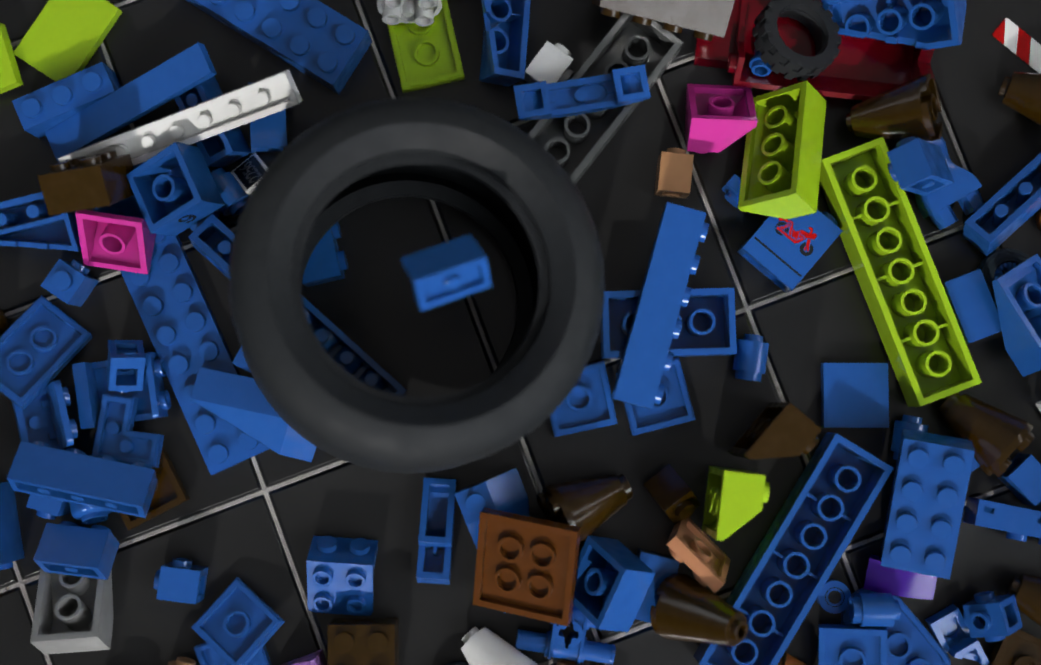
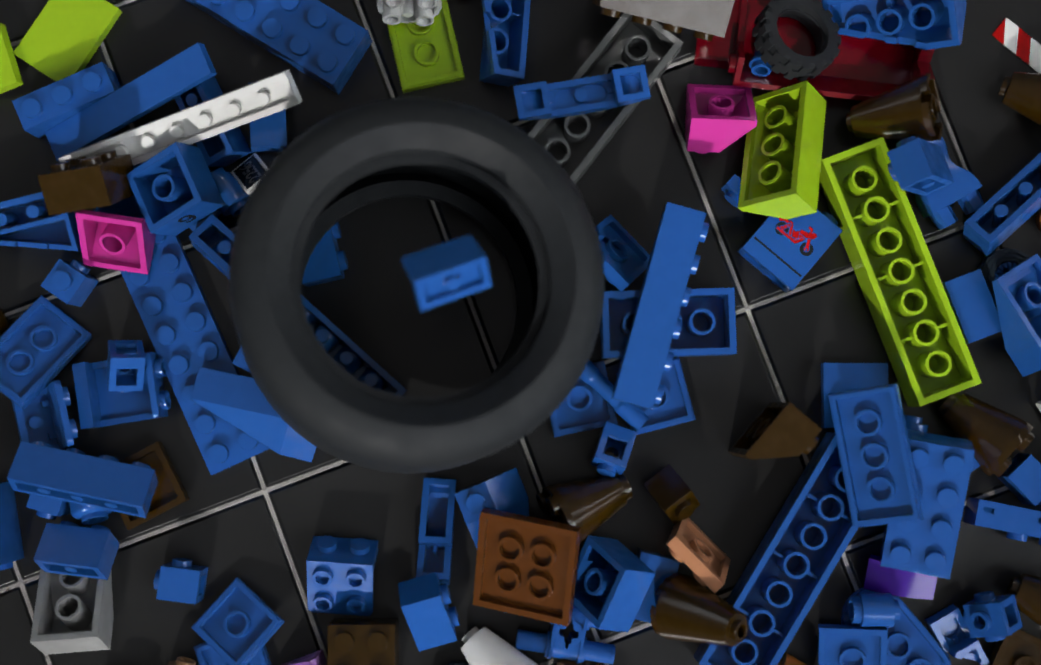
(116, 435): blue tile -> none
(428, 611): none -> blue brick
(550, 65): white brick -> none
(620, 442): none -> blue brick
(622, 255): none -> blue plate
(629, 413): none -> blue piece
(674, 173): medium nougat brick -> none
(732, 500): lime slope -> none
(750, 358): blue brick -> none
(834, 596): blue tile -> none
(875, 456): none -> blue tile

